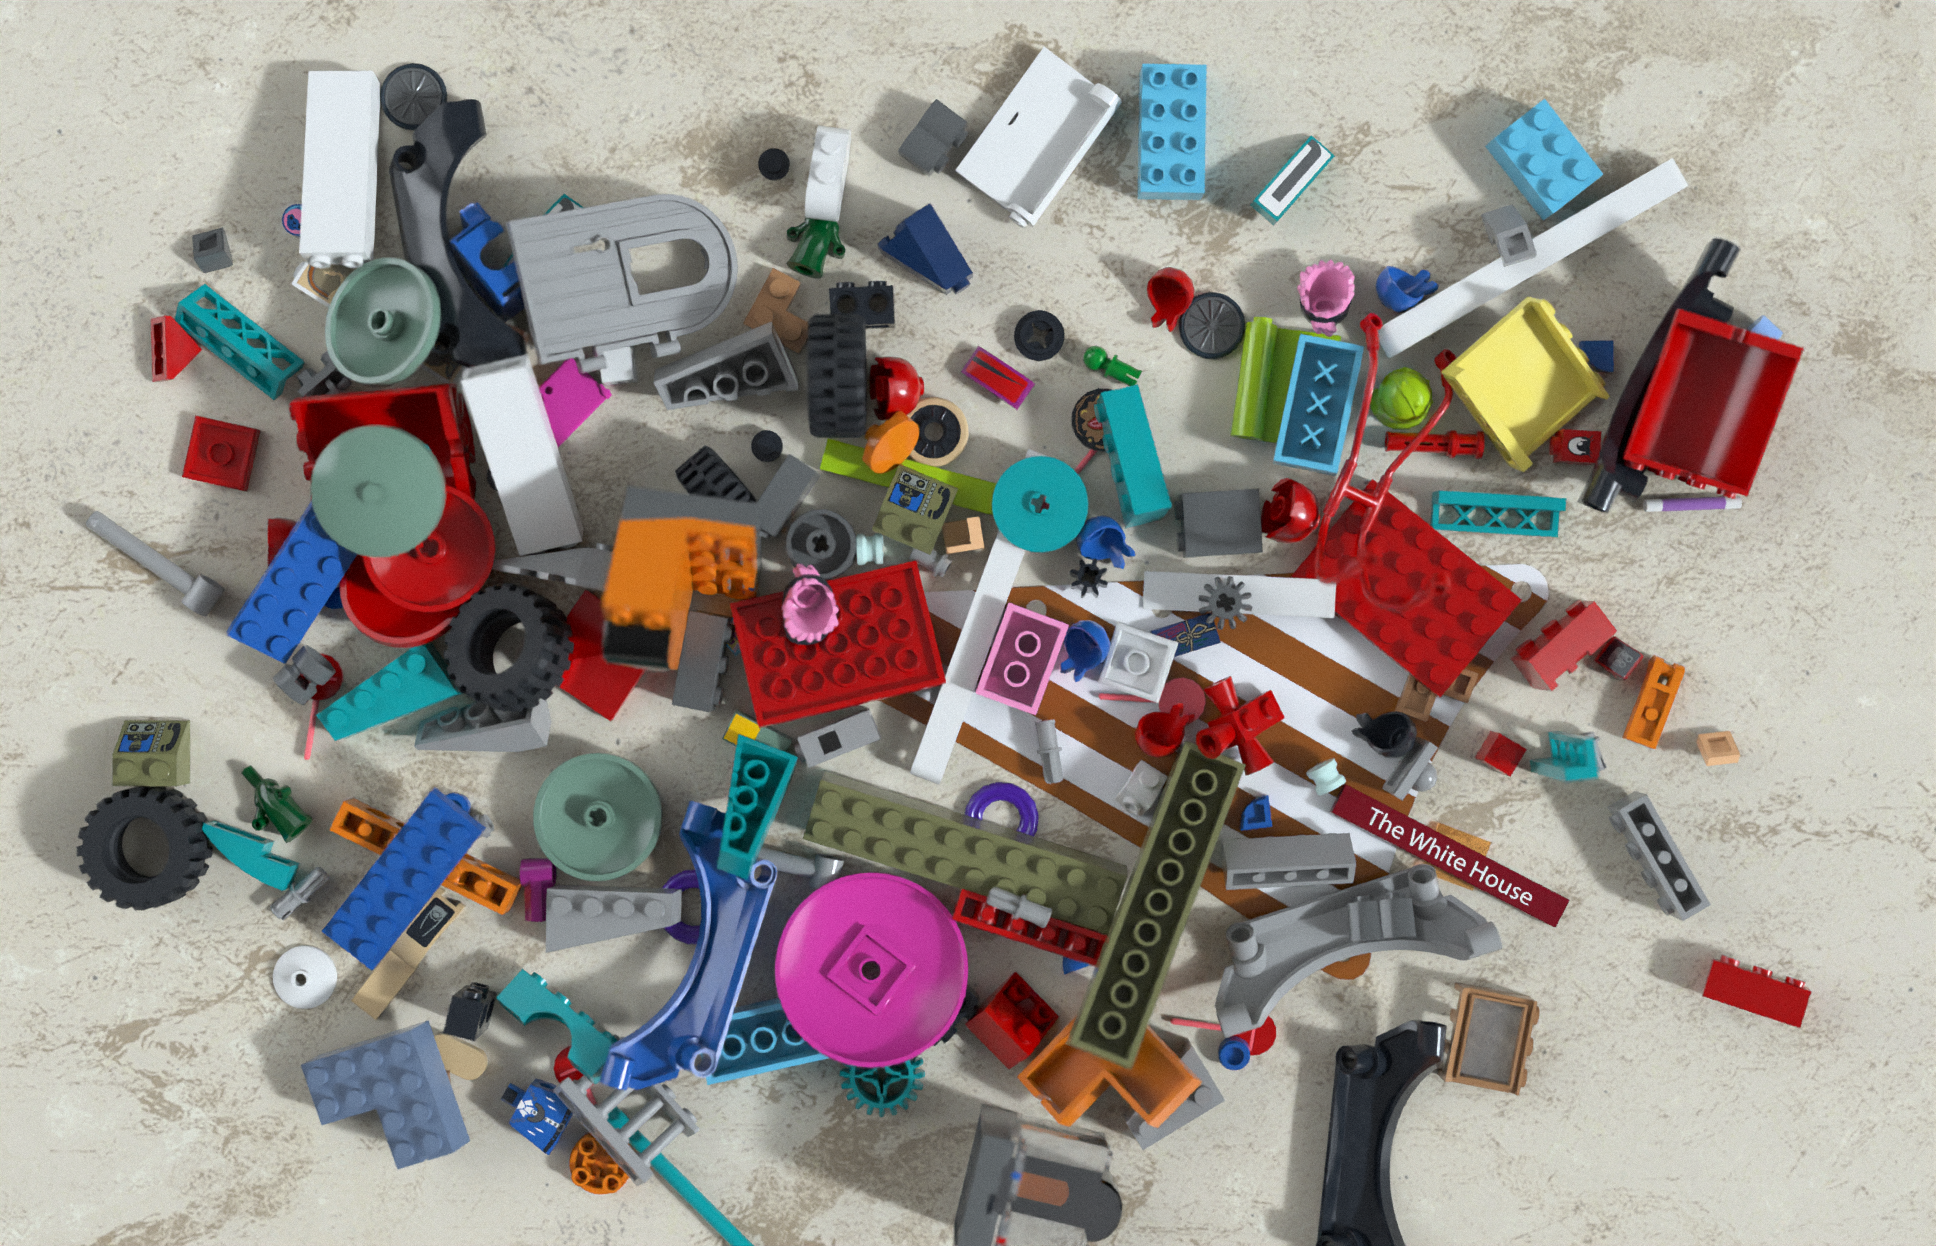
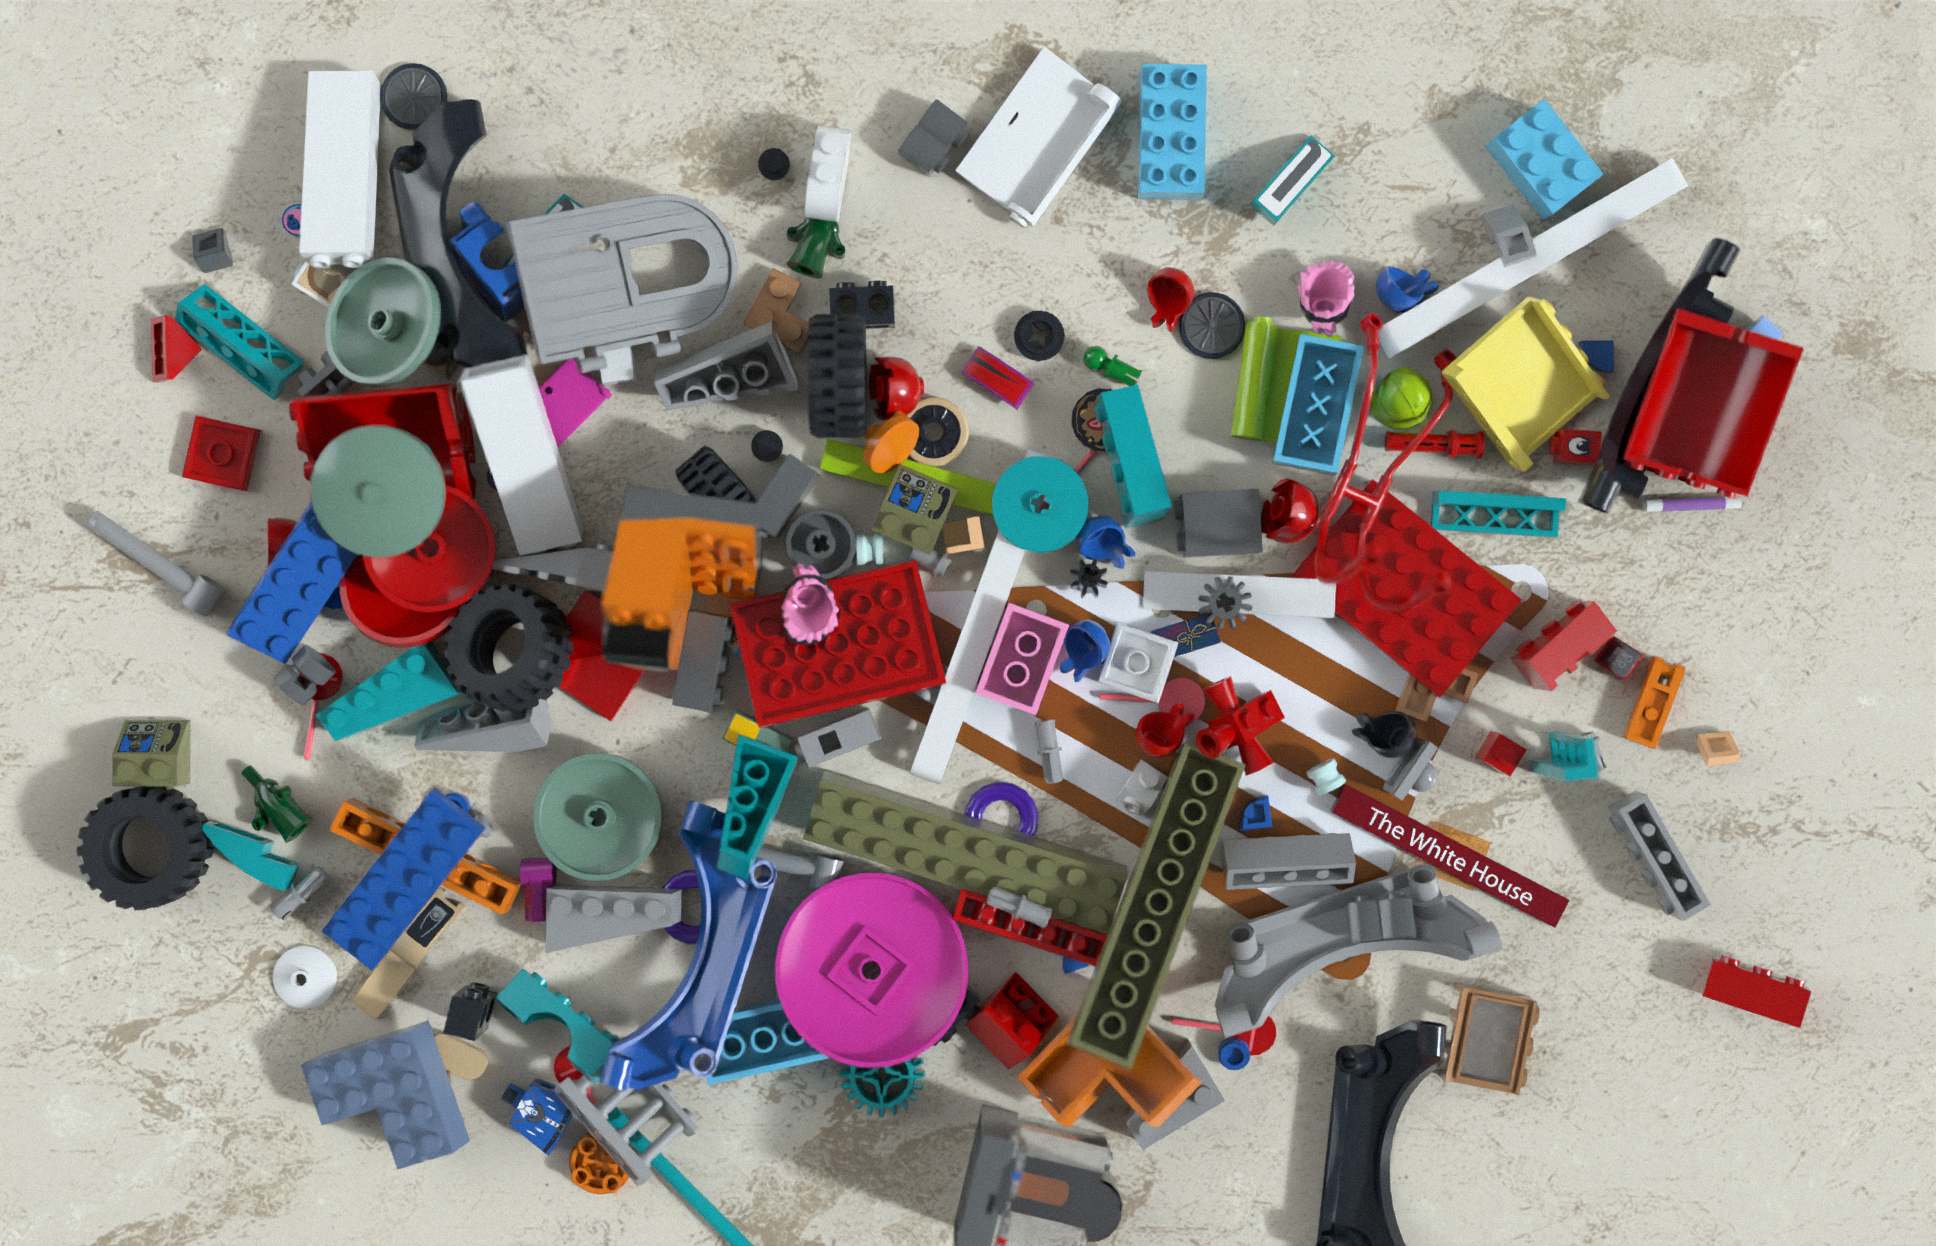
(928, 251): dark blue slope -> none

